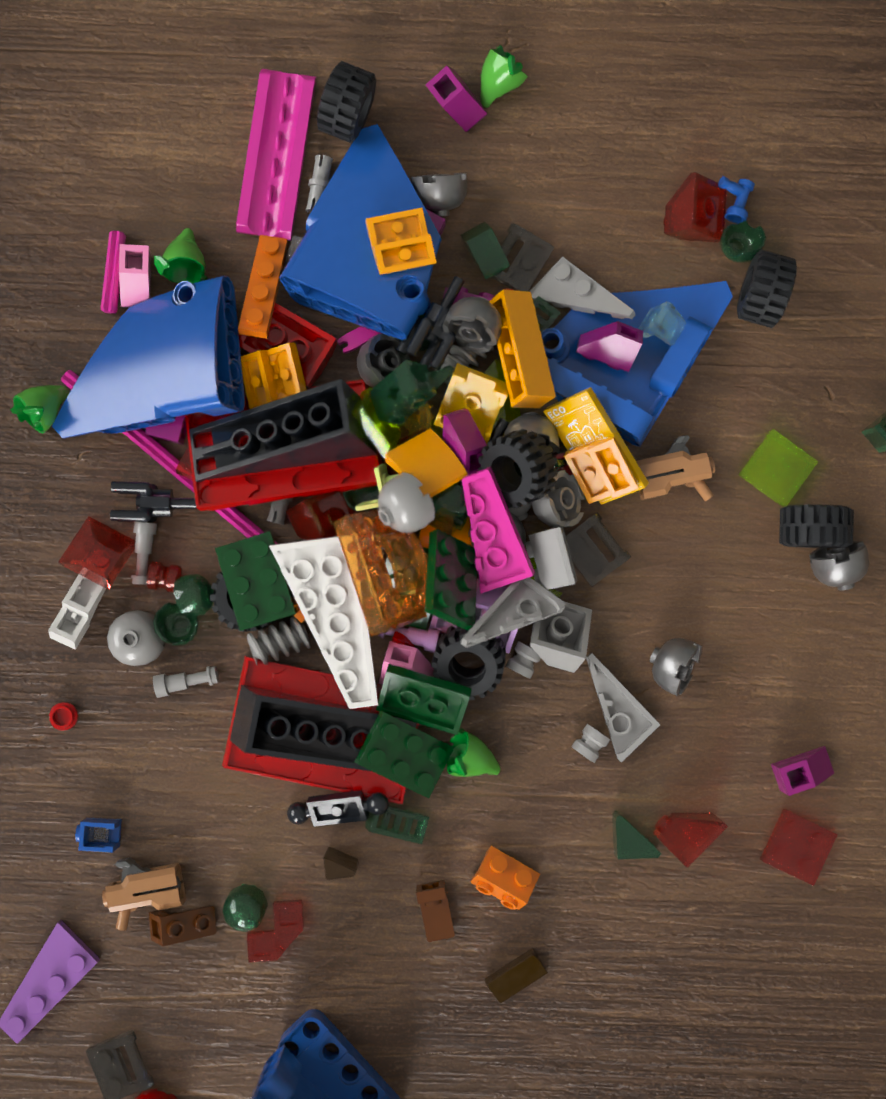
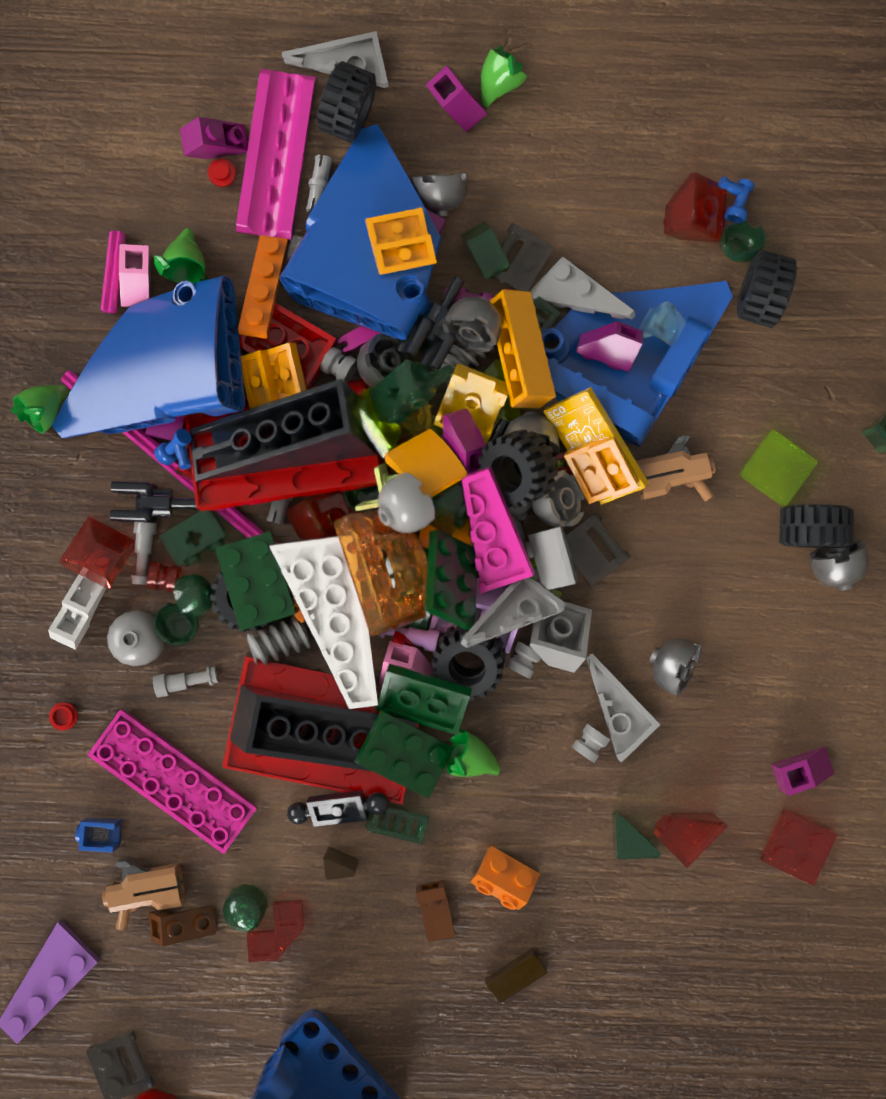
(168, 453): none -> blue piece
(172, 780): none -> dark pink plate
(179, 537): none -> clear green brick
(213, 138): none -> magenta slope
(221, 173): none -> red plate
(338, 364): none -> light grey wheel
(356, 50): none -> light grey wing

